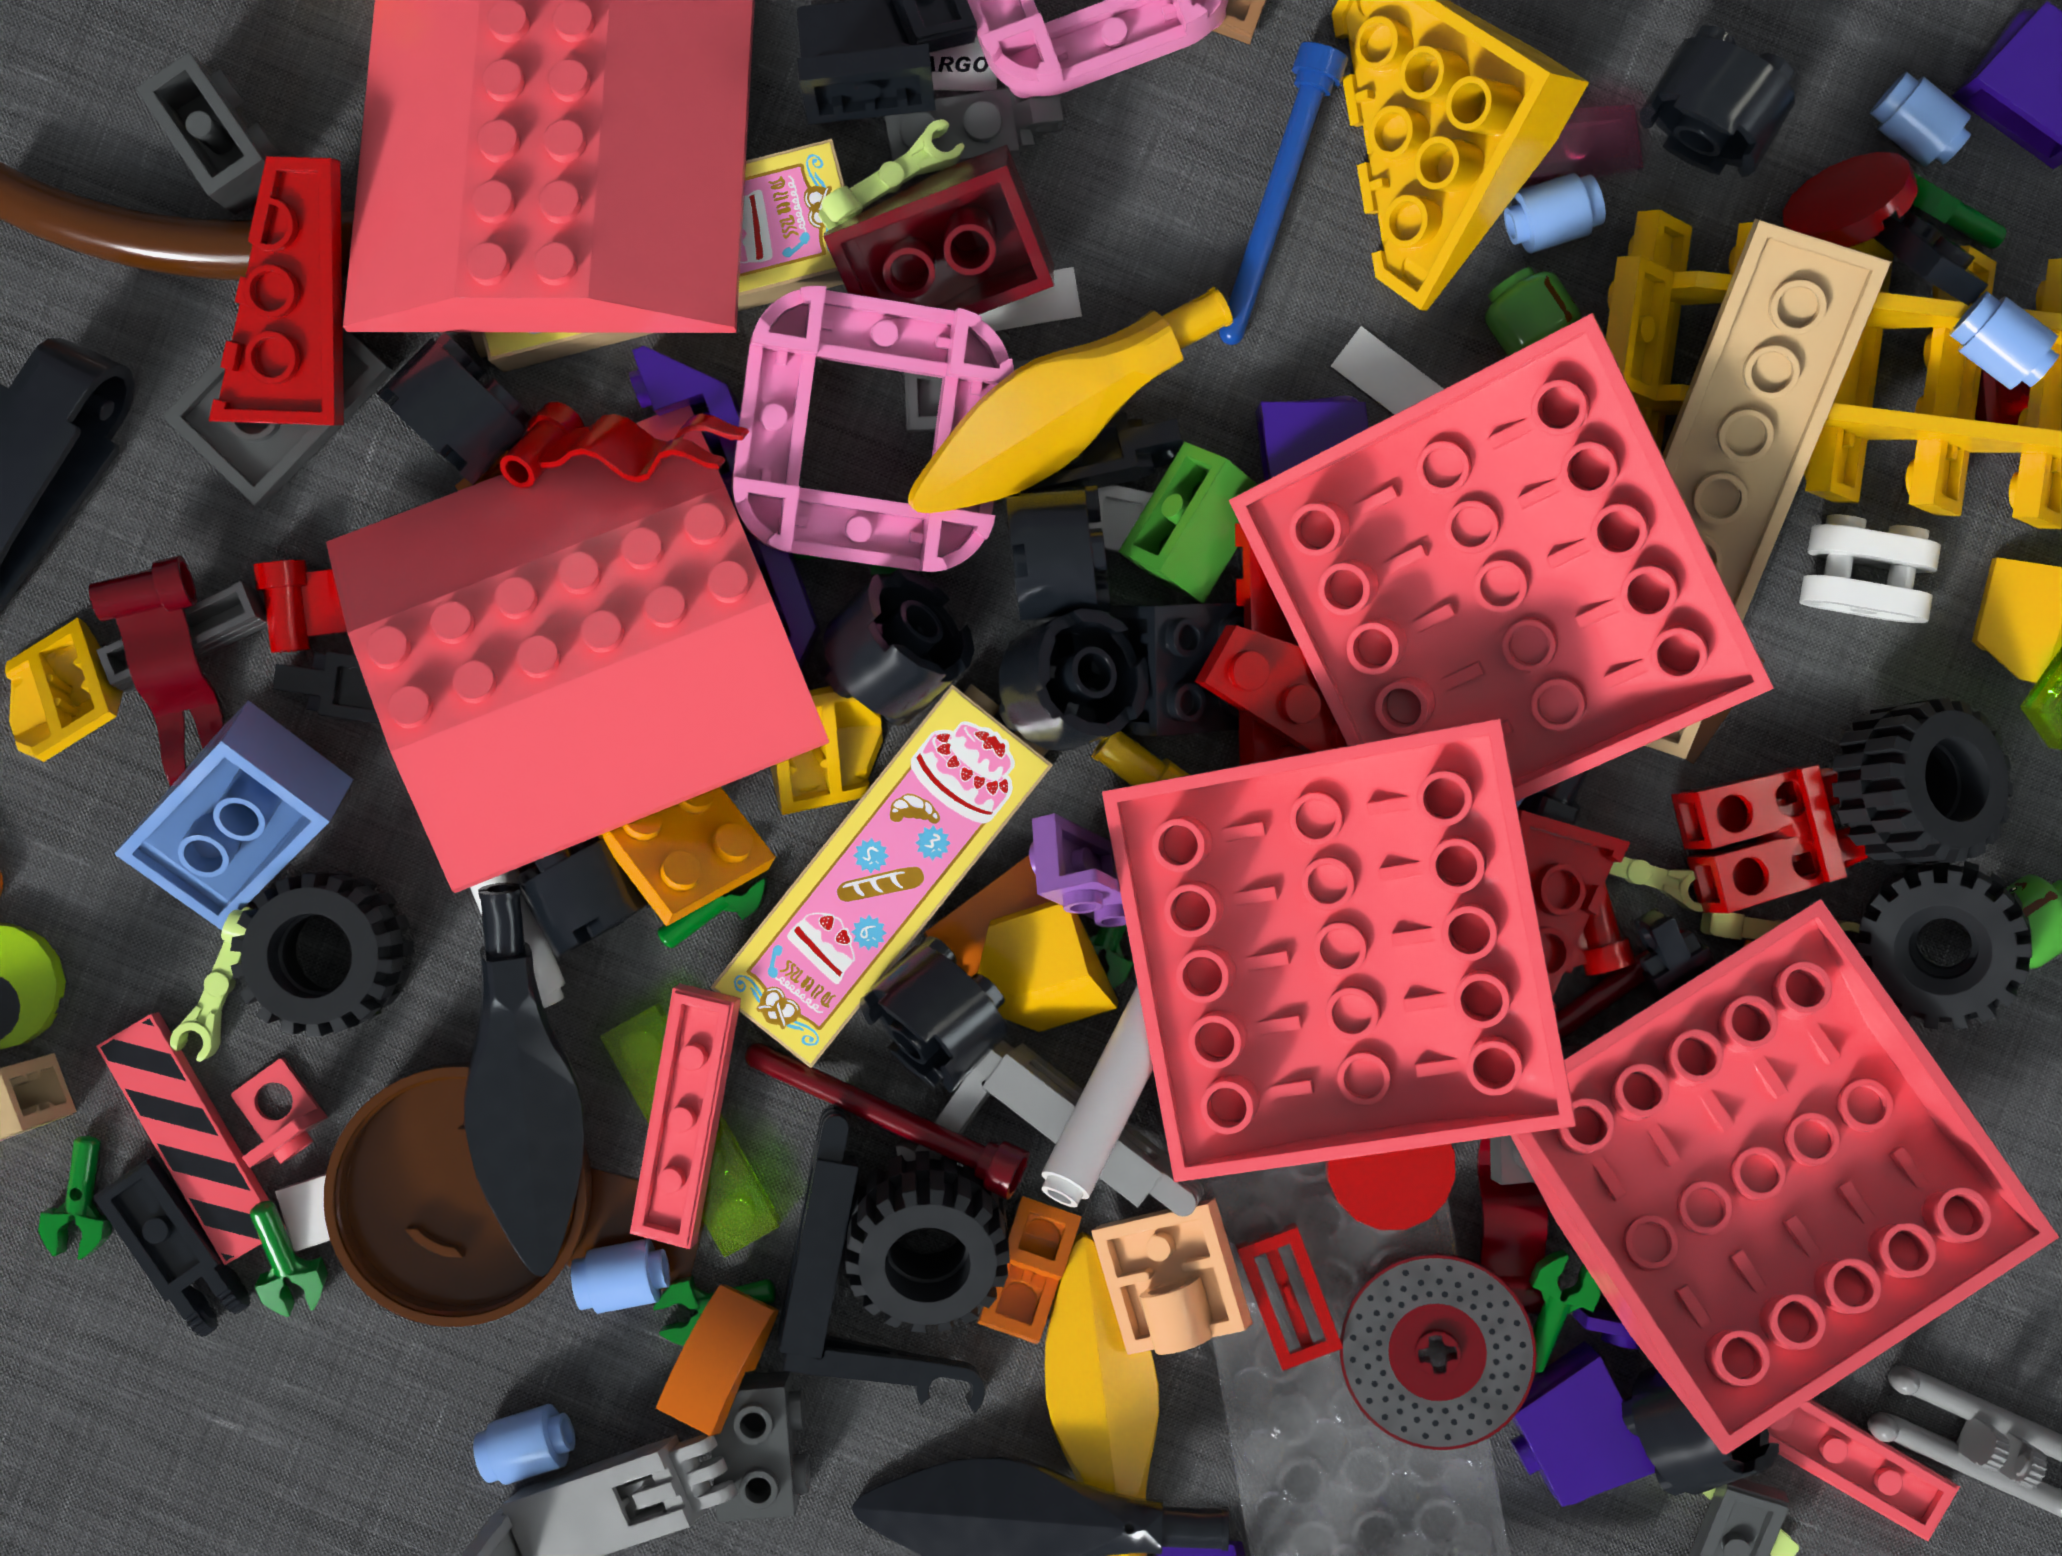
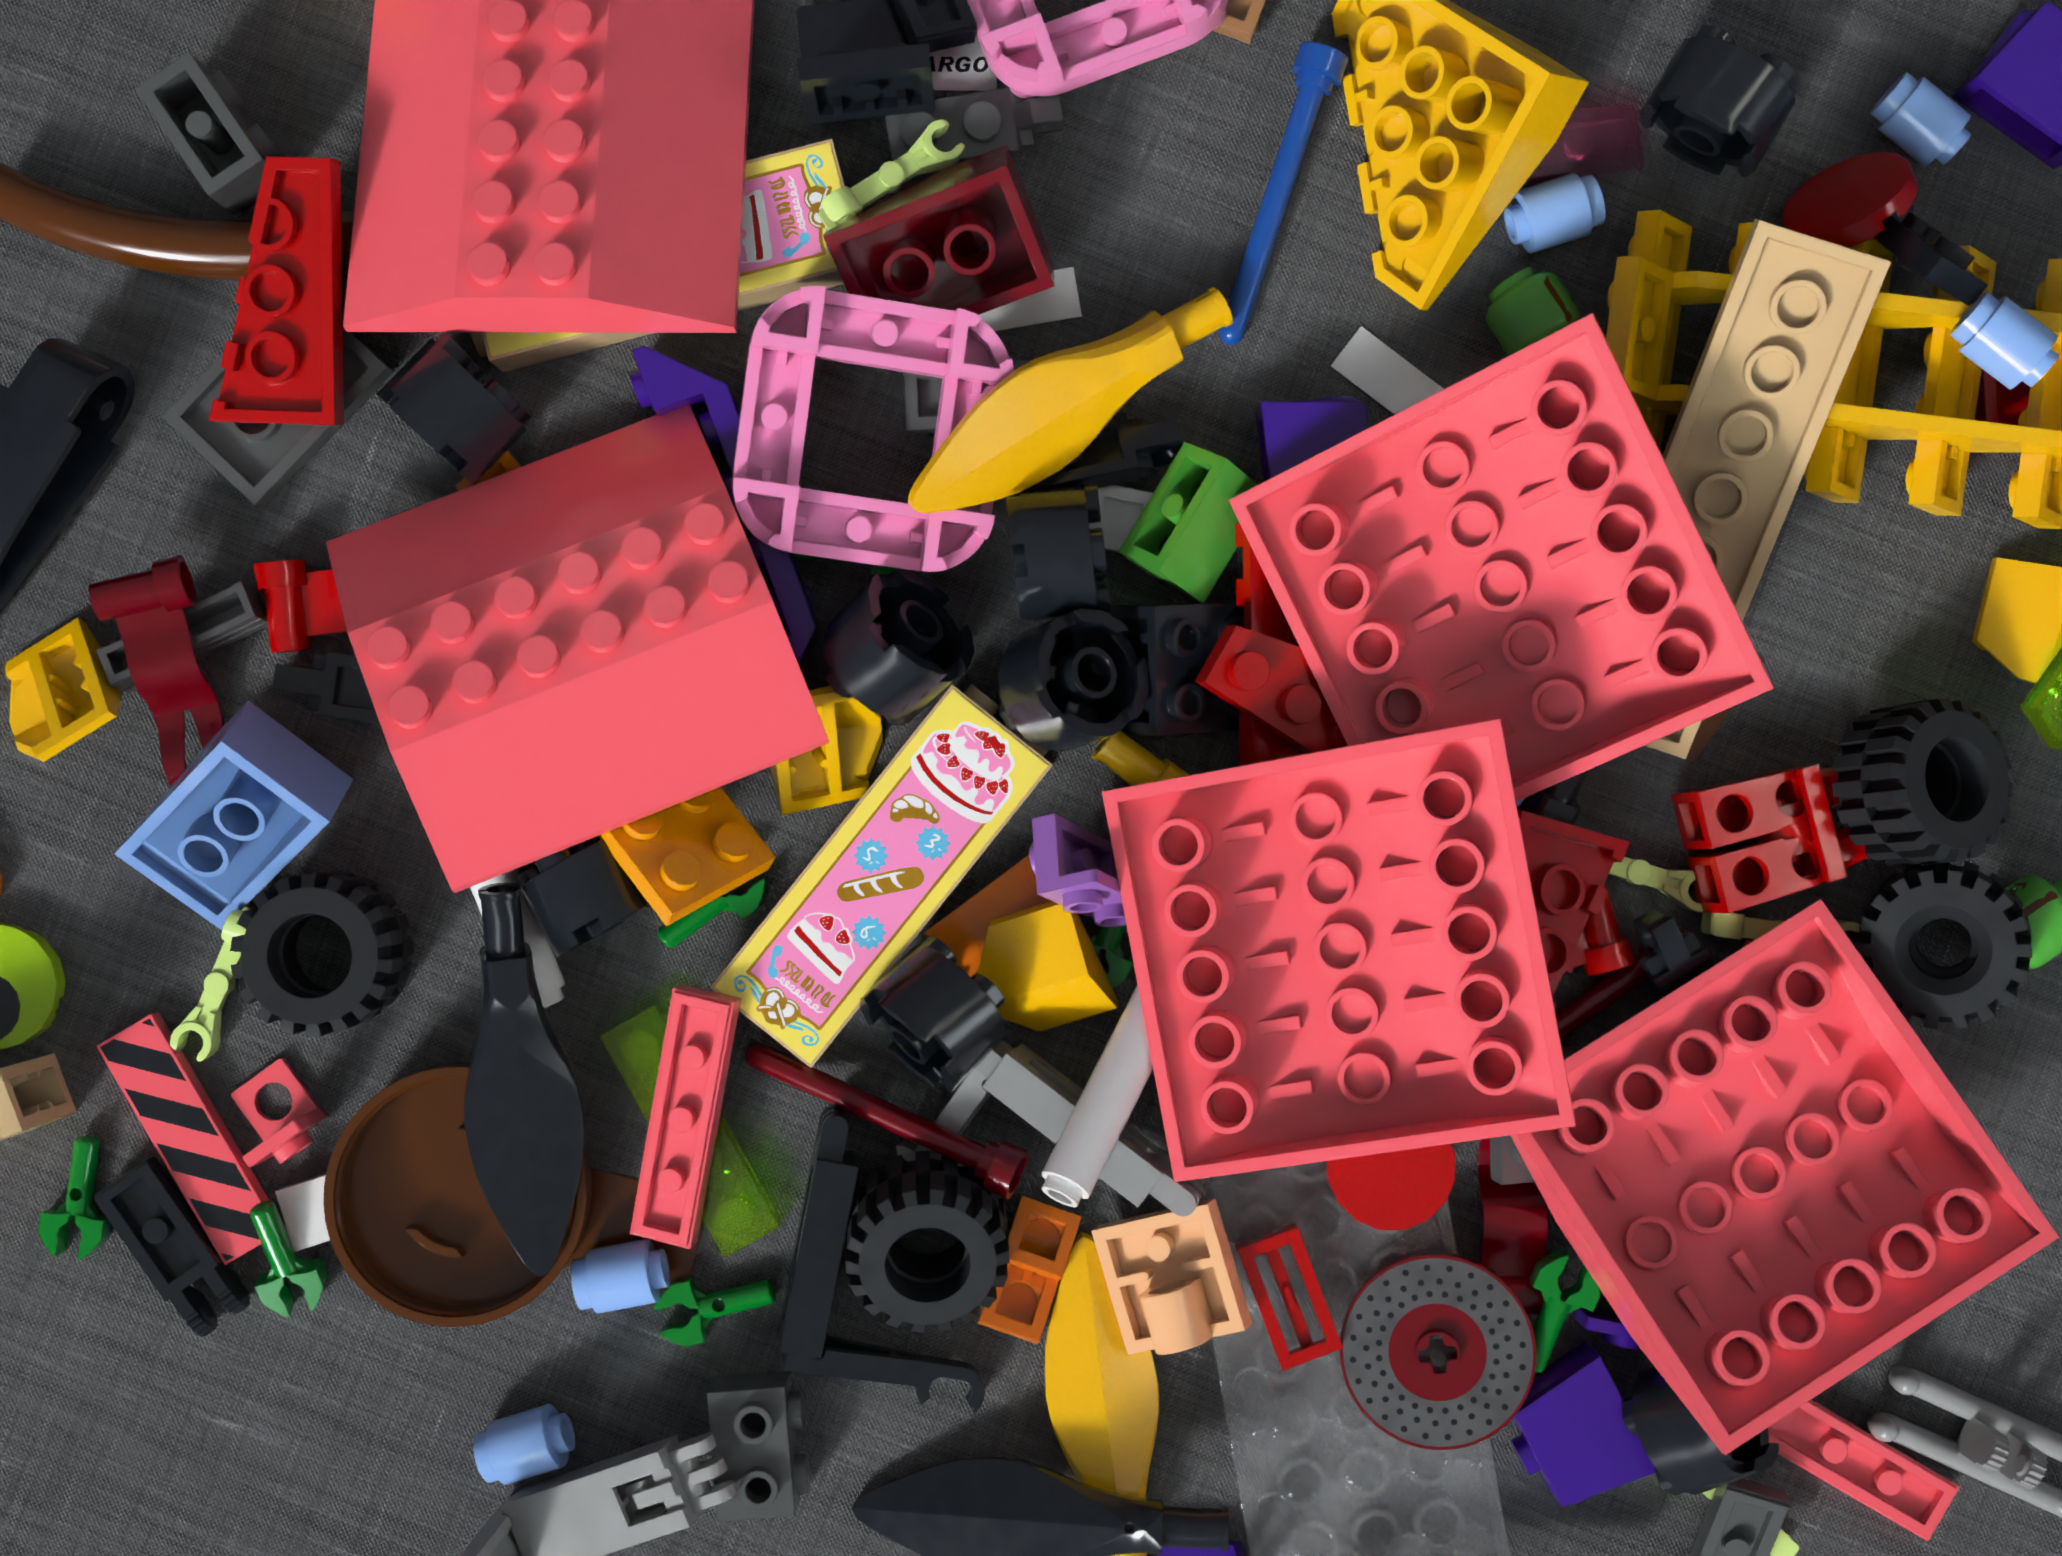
(617, 441): red flag -> none
(715, 1358): orange slope -> none
(1848, 542): white brick -> none
(1958, 215): green bar -> none

